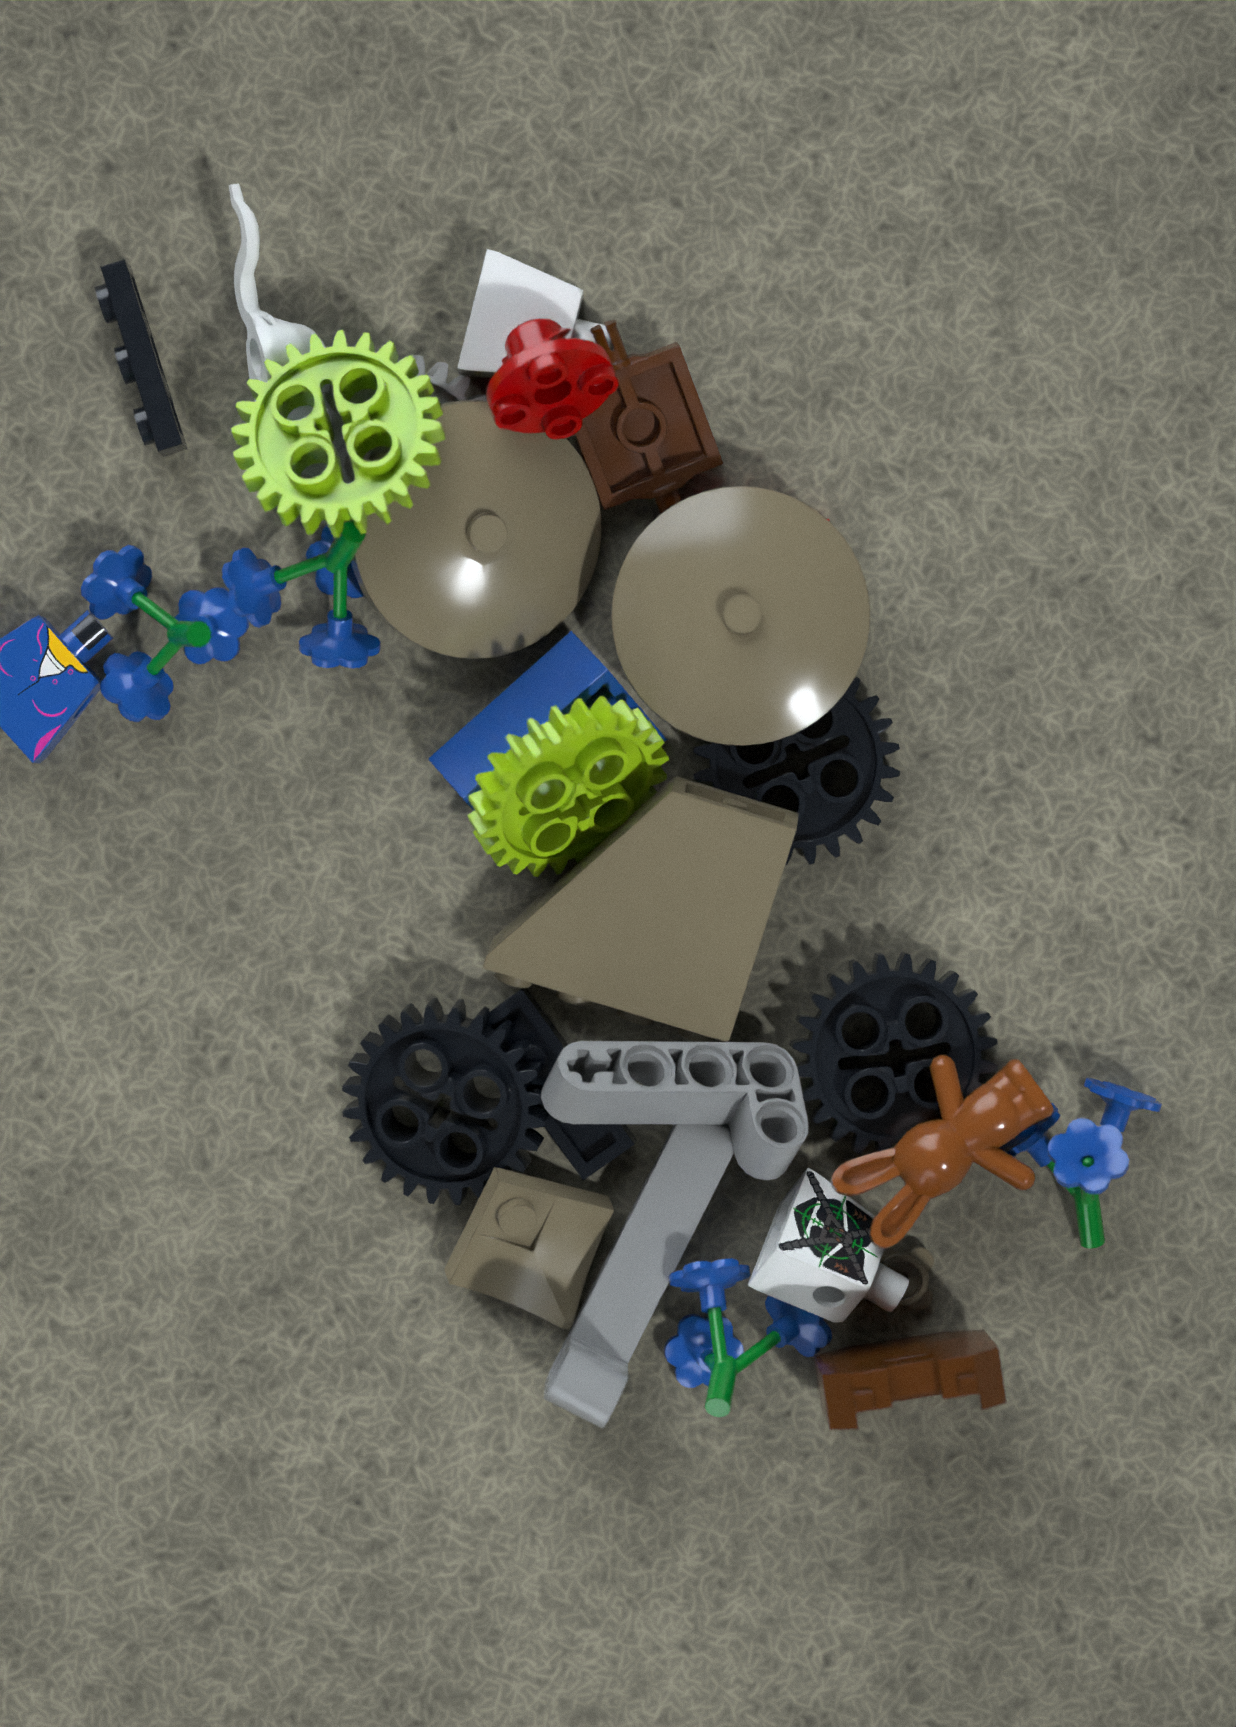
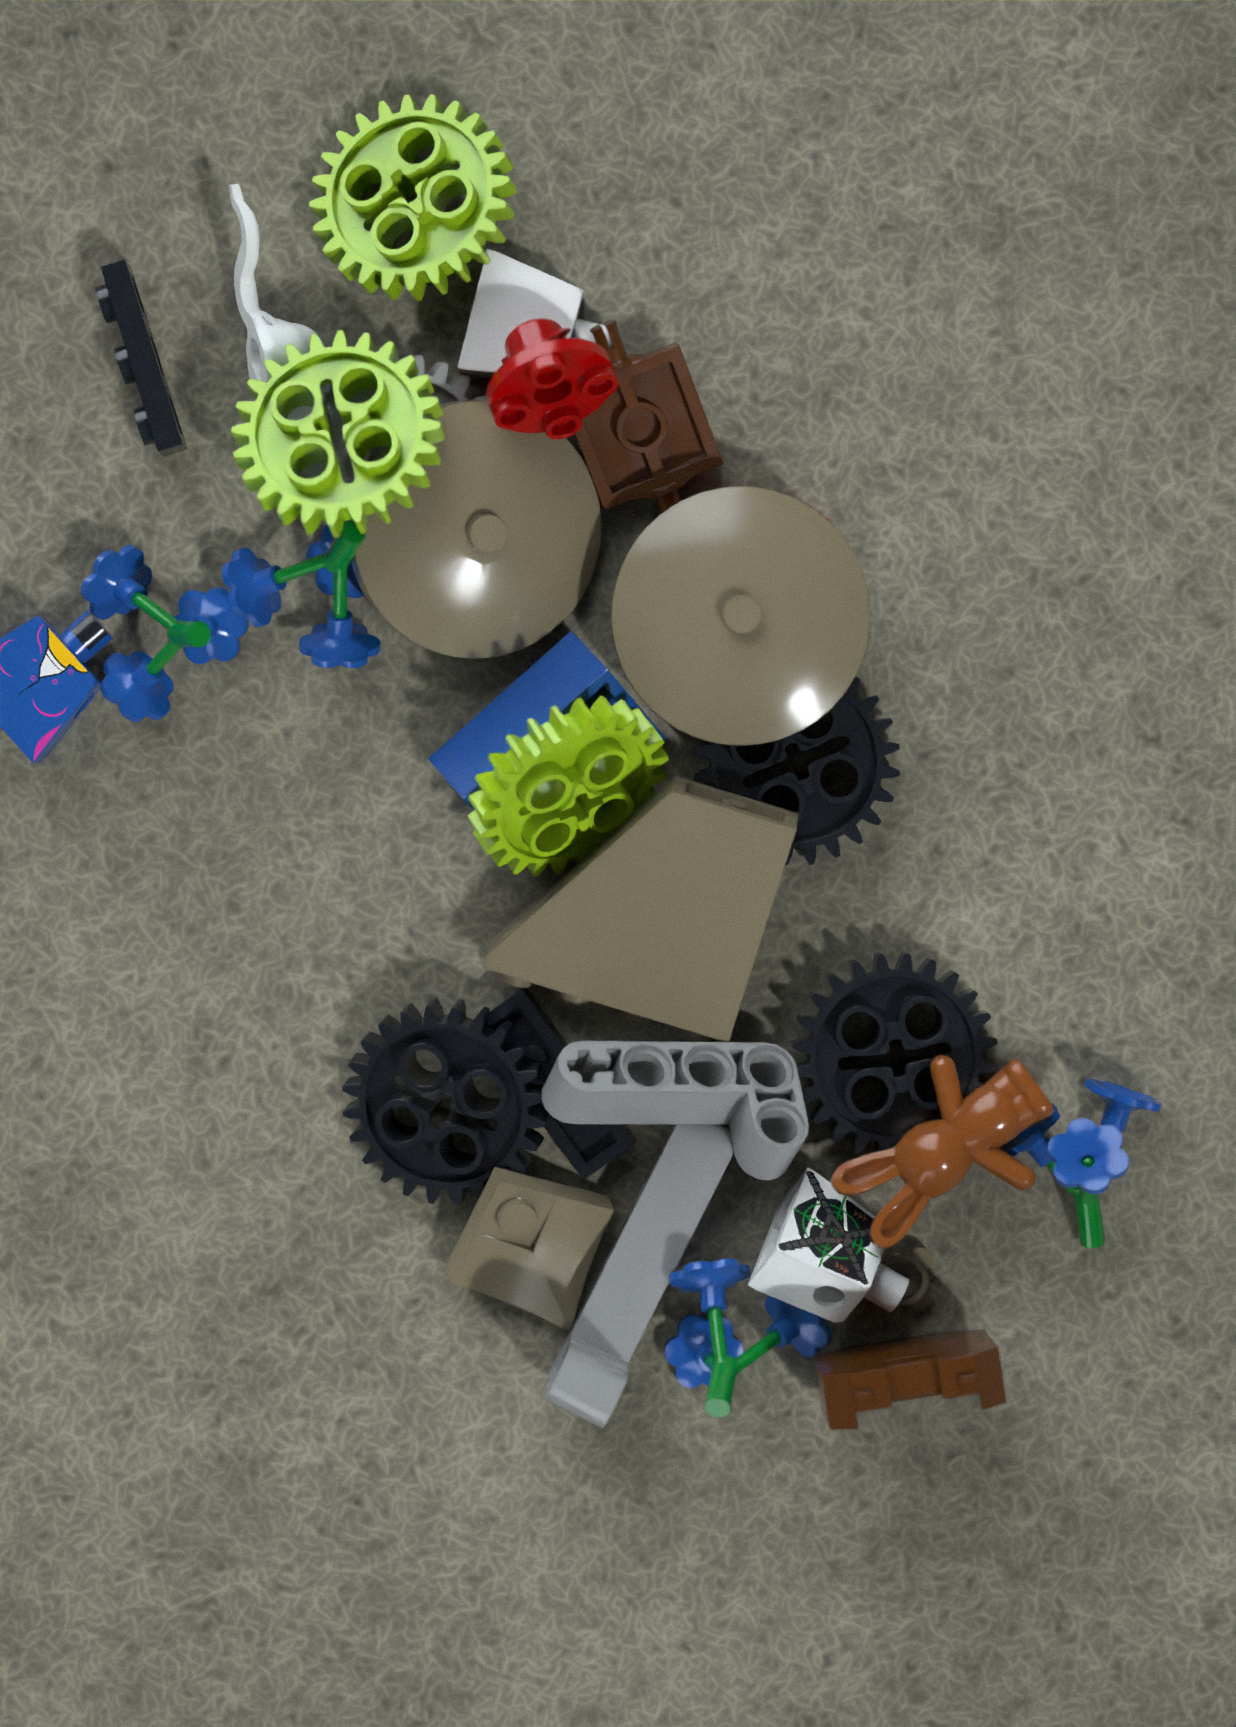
(440, 239): none -> lime gear

